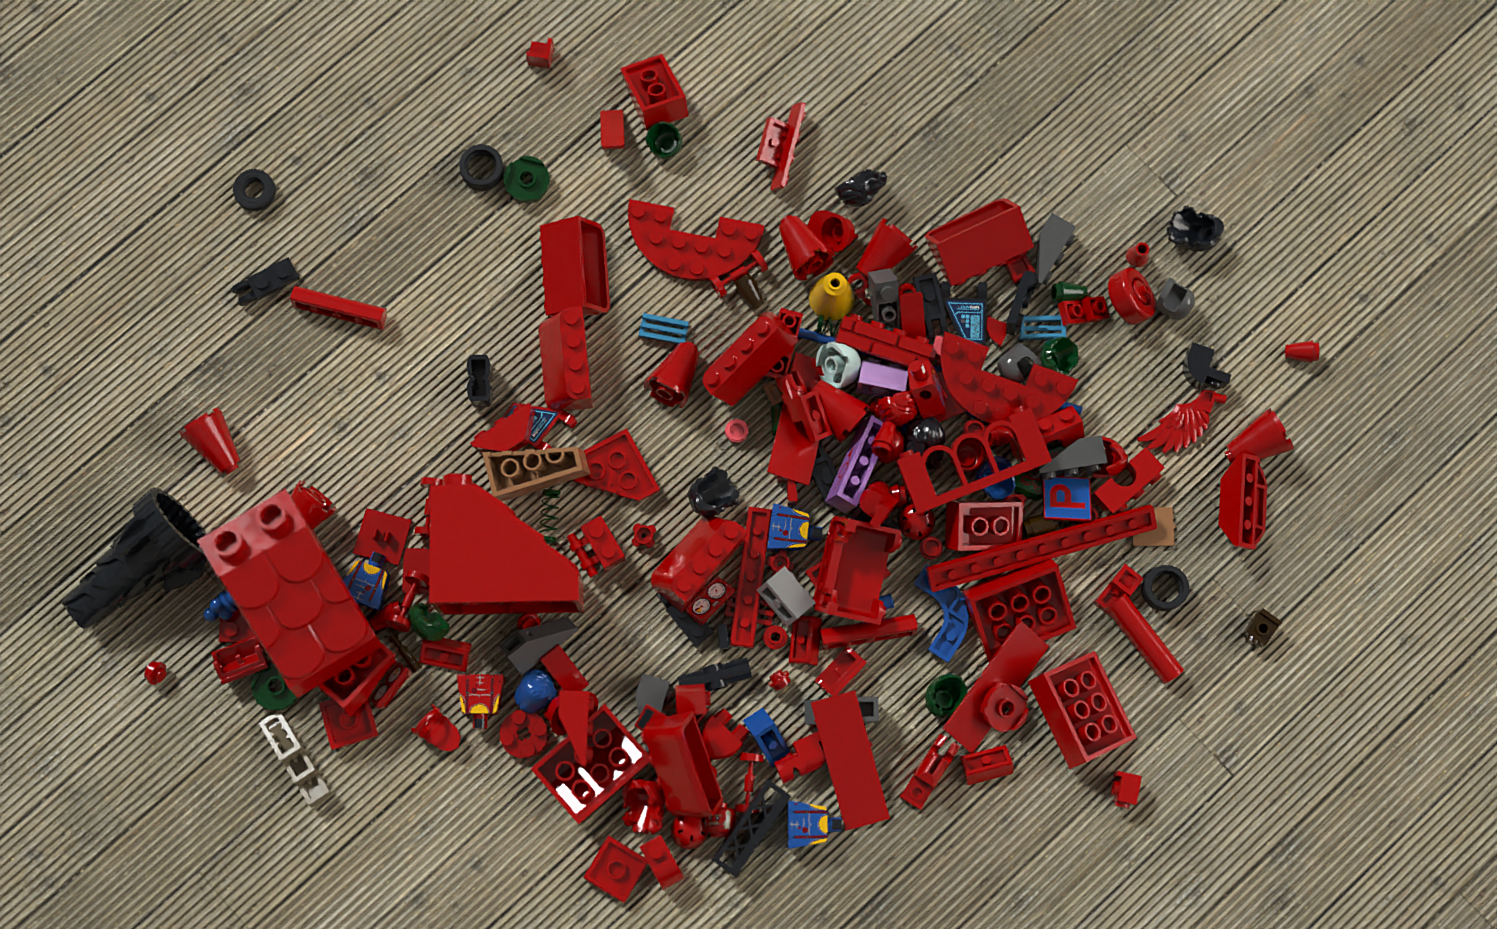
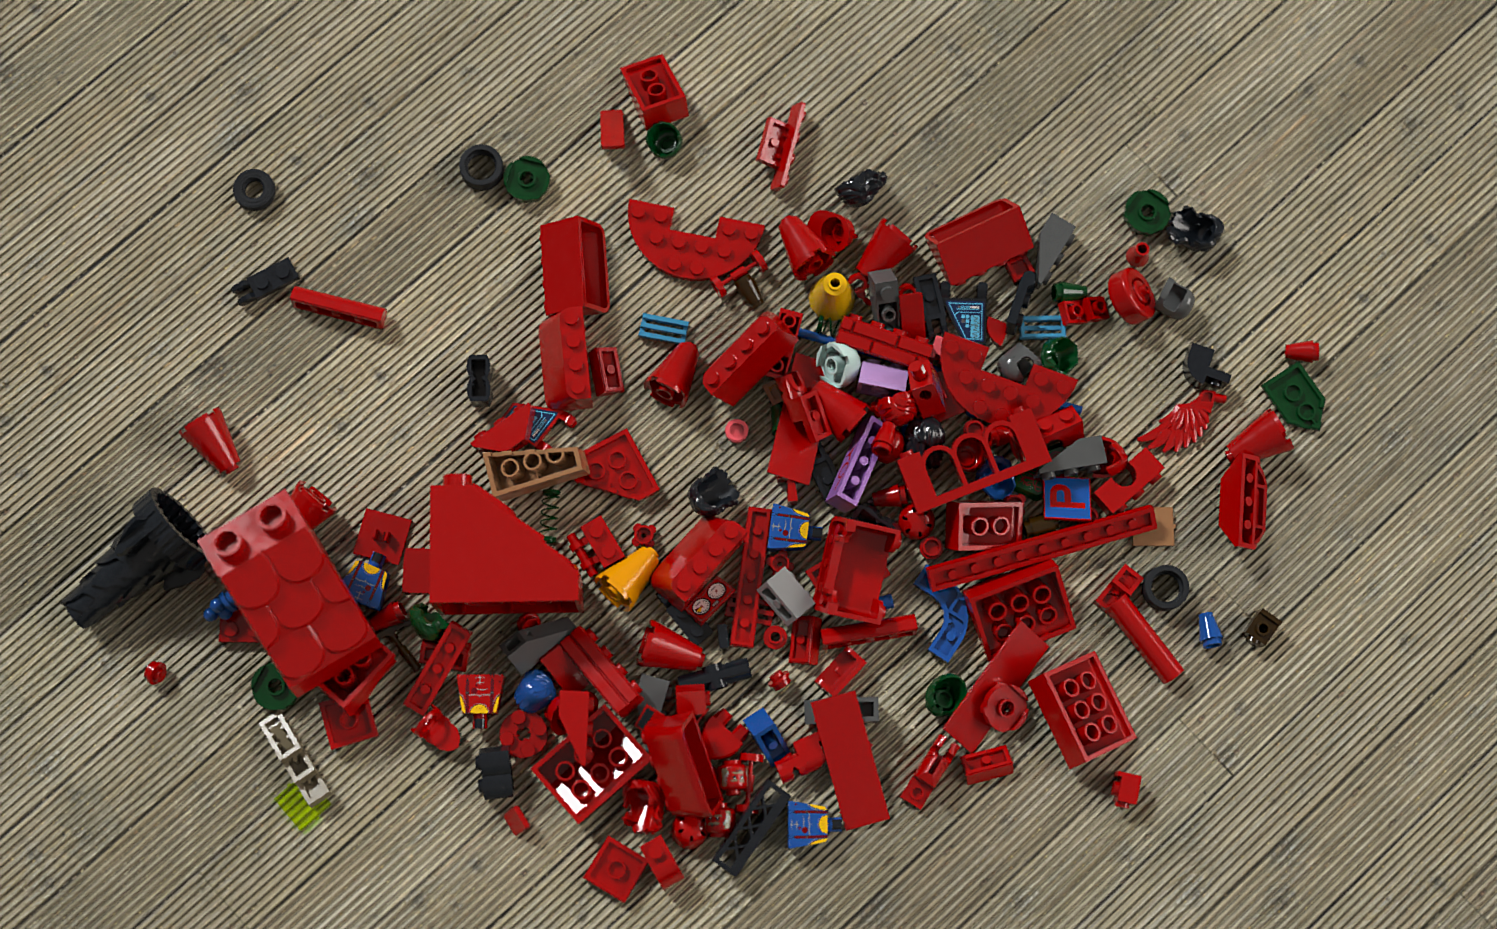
(239, 660): red hinge -> none
(296, 807): none -> clear neon green piece
(390, 686): red slope -> none
(399, 622): red wheel -> none
(424, 531): red wheel -> none
(437, 668): none -> red plate
(496, 772): none -> black brick
(516, 820): none -> red slope
(540, 54): red panel -> none
(602, 671): none -> red brick
(606, 371): none -> red slope
(628, 577): none -> light orange cone
(668, 649): none -> red cone
(732, 777): none -> red head
(877, 502): red plate -> none
(1147, 225): none -> dark green plate
(1209, 631): none -> blue cone
(1296, 397): none -> dark green tile

